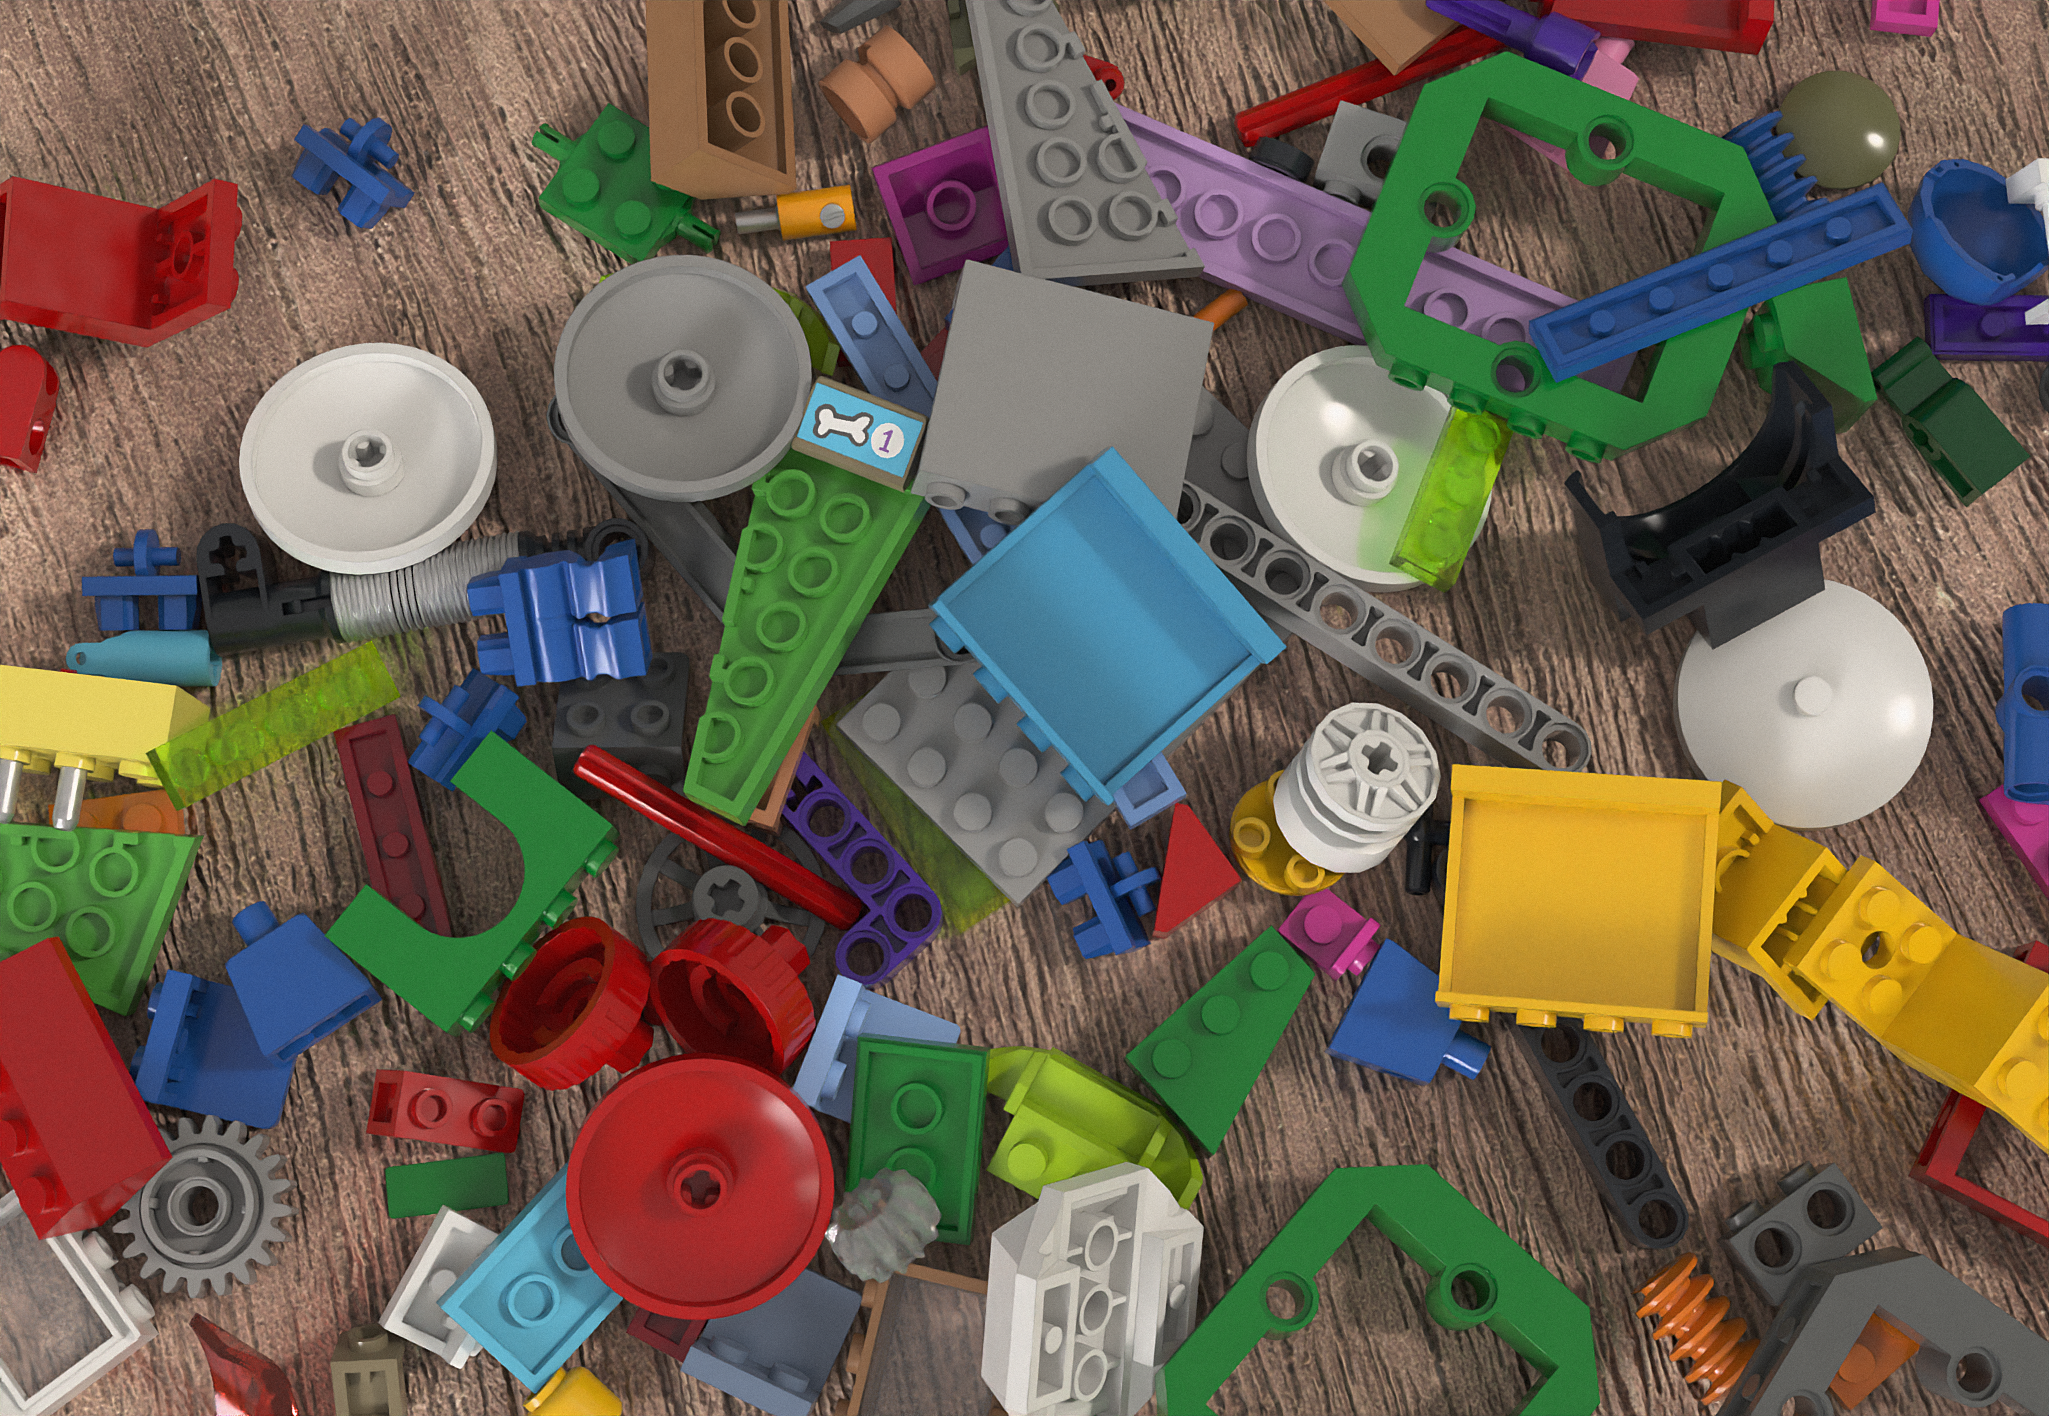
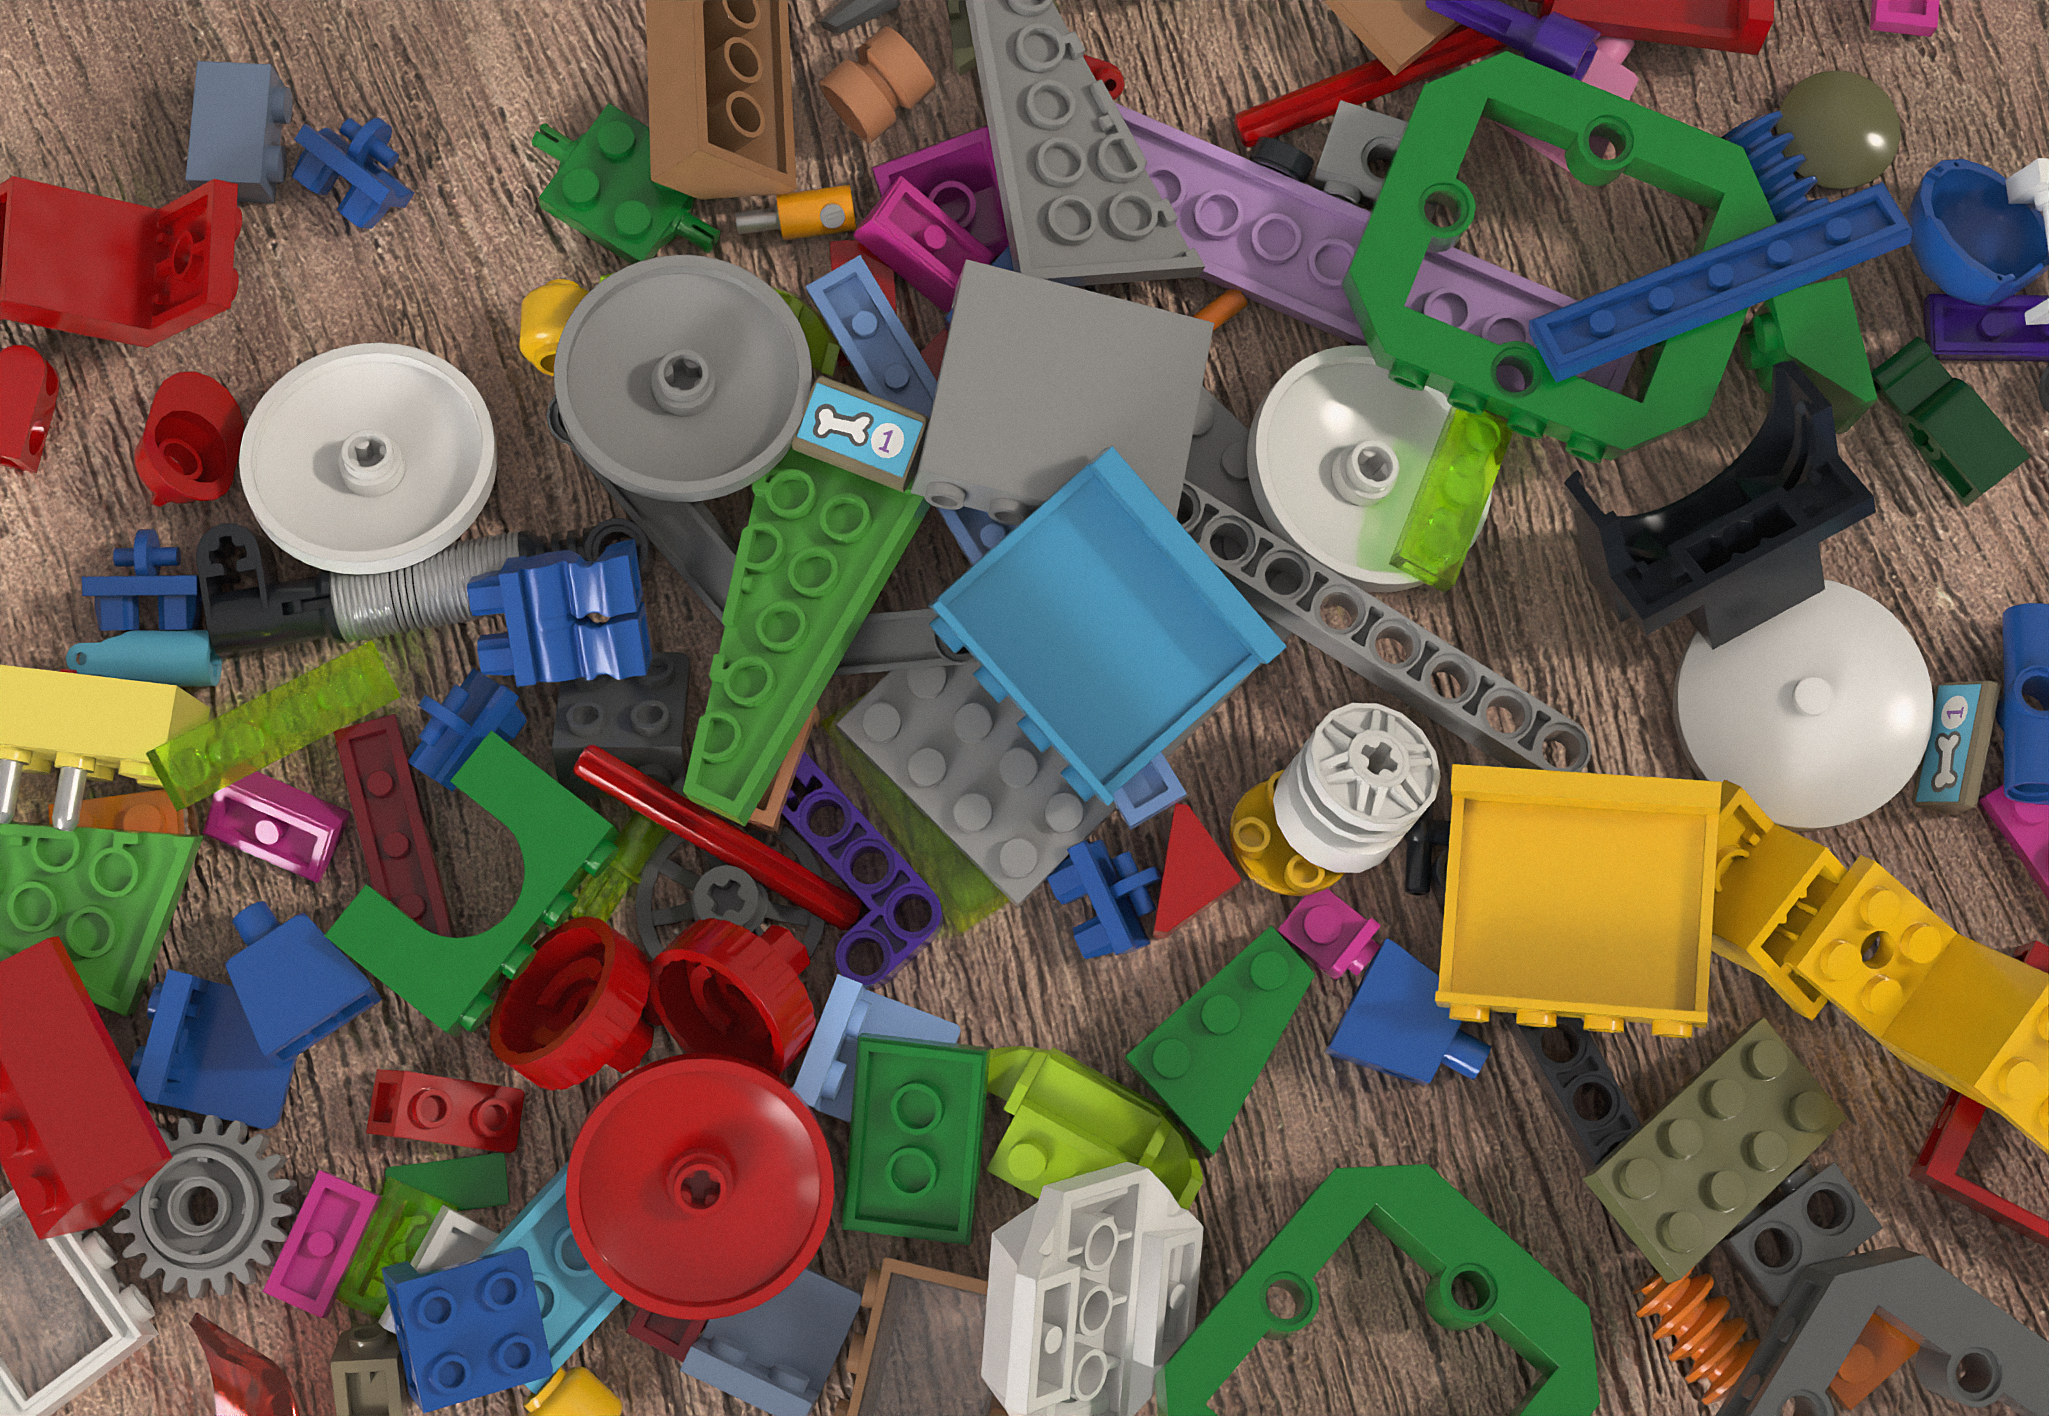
(190, 440): none -> red piece
(239, 128): none -> sand blue brick
(277, 824): none -> dark pink slope
(322, 1244): none -> dark pink plate
(391, 1238): none -> clear neon green slope
(468, 1328): none -> blue bracket
(544, 318): none -> yellow head
(635, 846): none -> clear neon green axle
(883, 1225): clear gear -> none
(920, 242): none -> dark pink slope
(1715, 1150): none -> olive plate
(1957, 747): none -> slope

